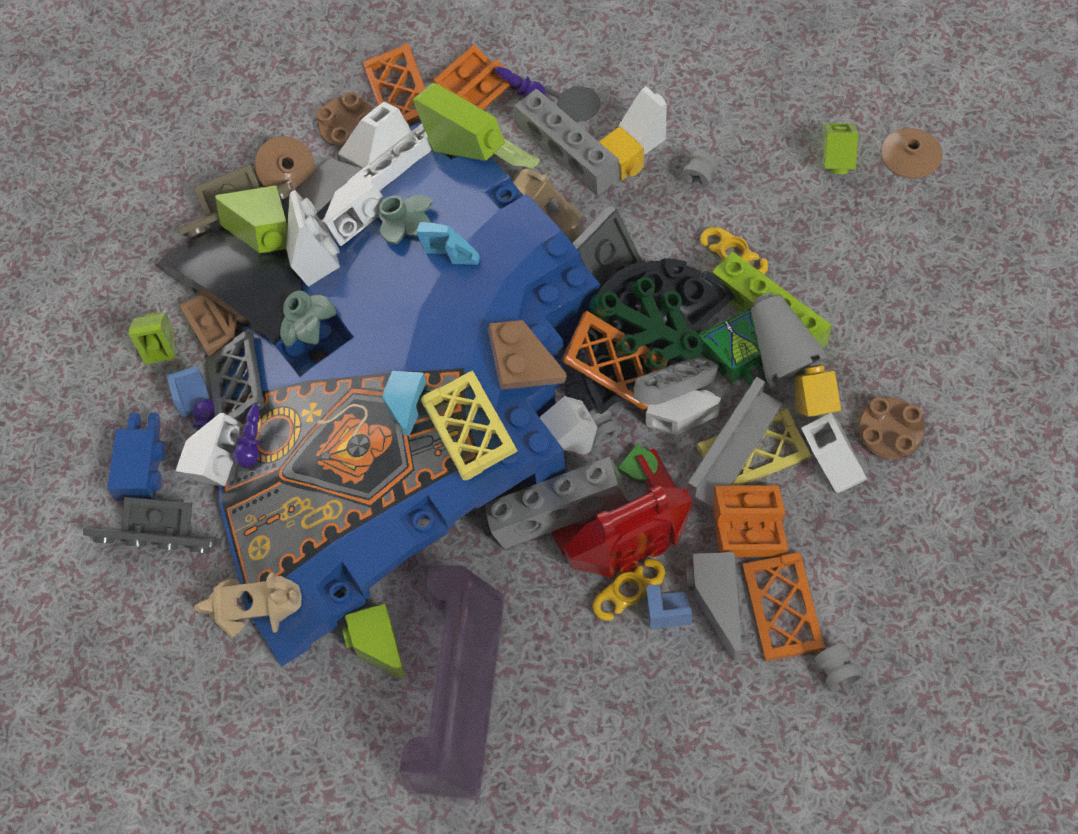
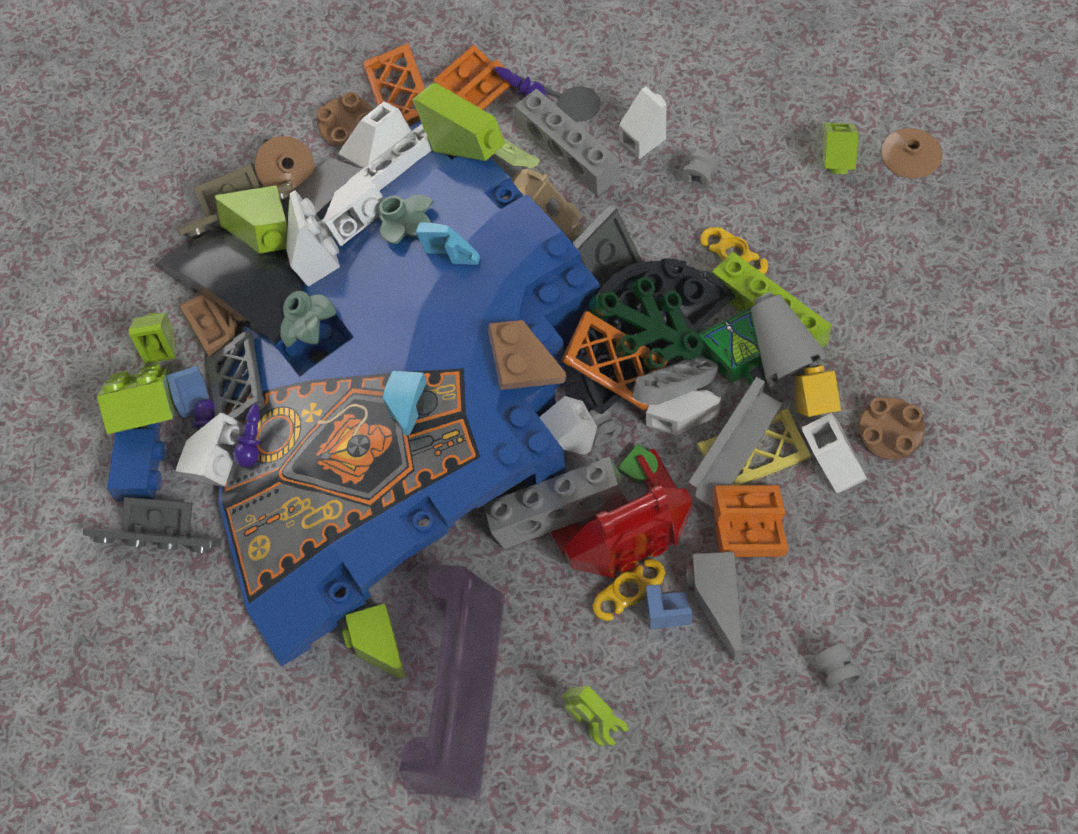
(136, 399): none -> lime slope
(272, 598): tan piece -> none
(485, 457): light yellow window -> none
(588, 706): none -> lime plate
(626, 150): yellow brick -> none
(764, 626): orange window -> none

